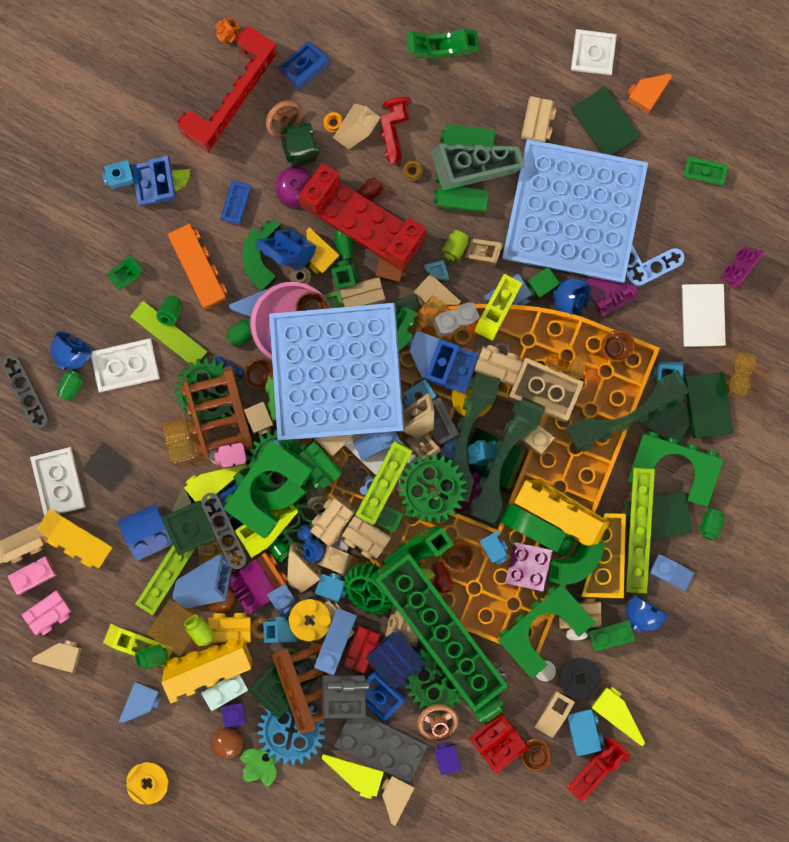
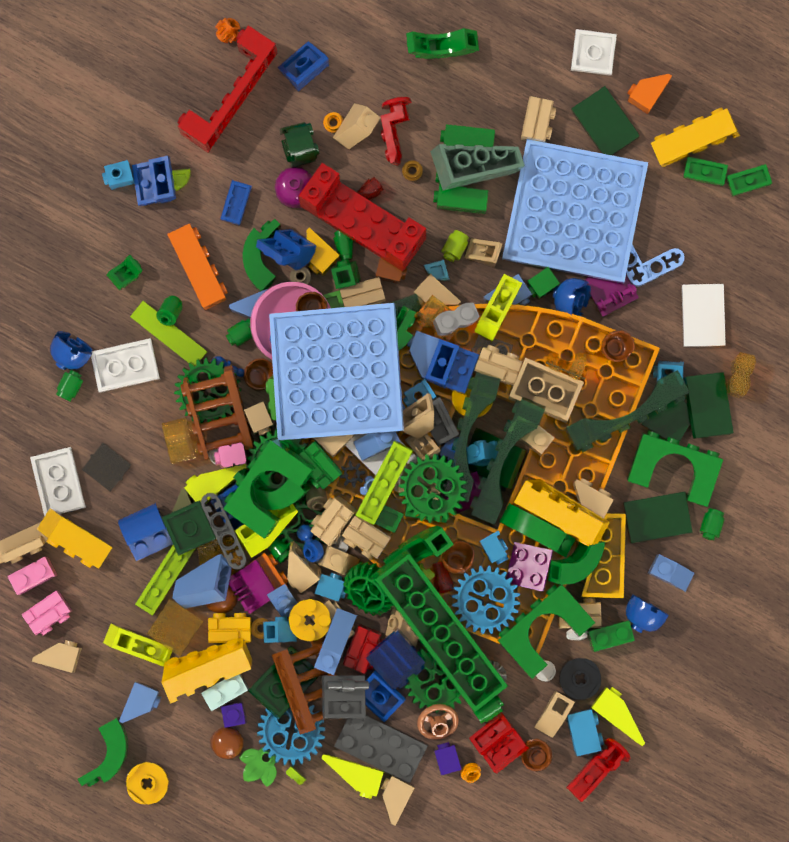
(22, 393): dark grey beam -> none
(117, 748): none -> green arch
(151, 657): green brick -> none
(199, 630): lime brick -> none
(282, 116): nougat piece -> none
(294, 774): none -> lime tile
(470, 772): none -> light orange plate
(492, 581): none -> dark azure gear
(595, 500): none -> tan slope
(640, 530): lime plate -> none
(694, 137): none -> yellow wedge
(741, 266): magenta hinge -> none
(749, 180): none -> green plate

